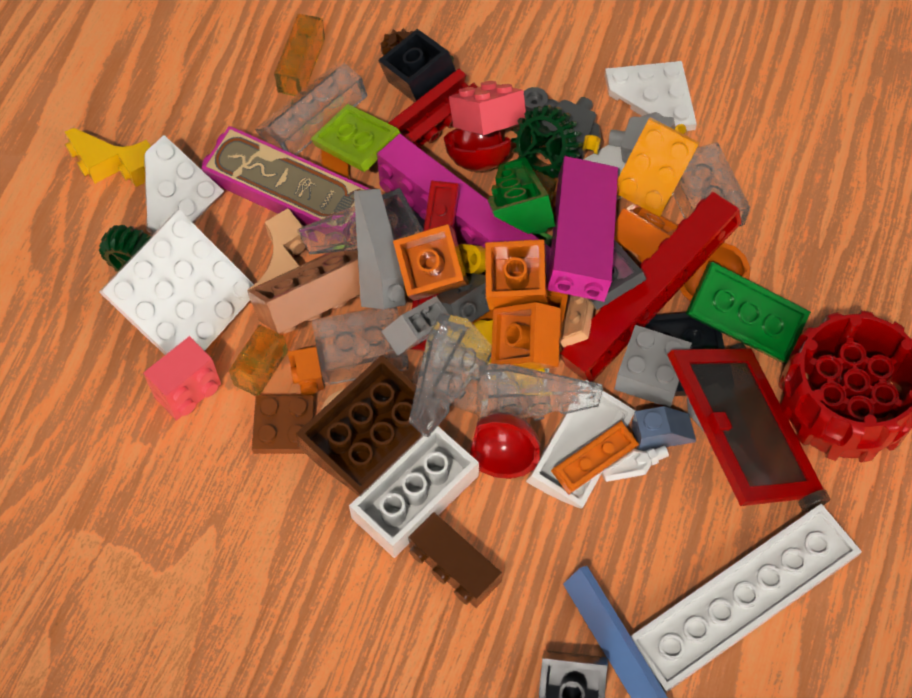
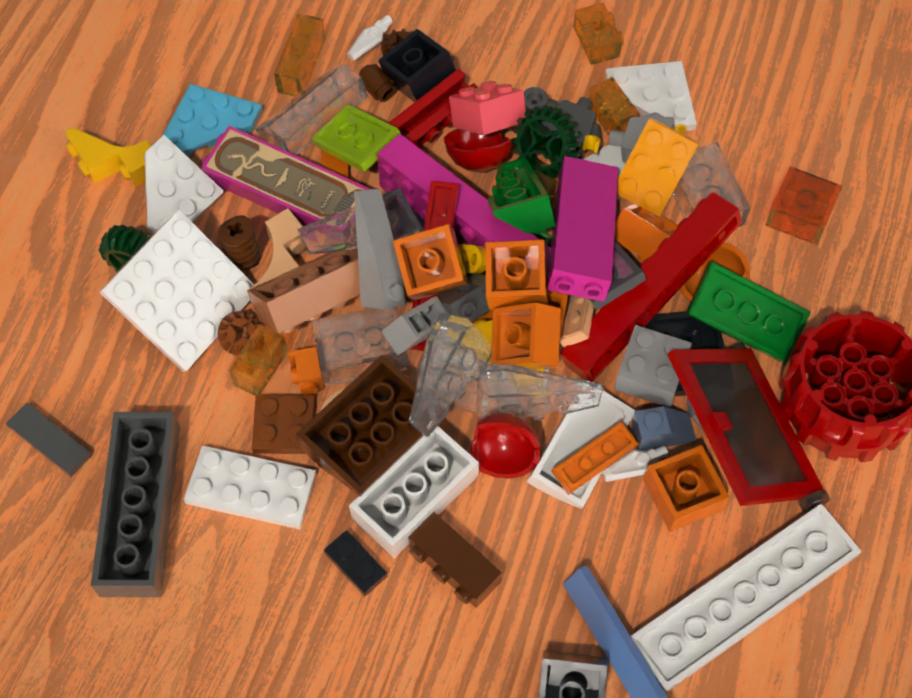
(49, 439): none -> dark grey tile
(136, 505): none -> dark grey brick
(183, 378): coral brick -> none
(206, 115): none -> medium azure plate
(227, 335): none -> dark orange gear
(239, 242): none -> reddish brown piece
(250, 487): none -> white plate
(355, 563): none -> black plate
(369, 38): none -> white piece
(377, 82): none -> reddish brown brick
(598, 33): none -> clear yellow brick
(611, 105): none -> clear yellow brick
(685, 488): none -> orange brick
(803, 205): none -> clear orange brick

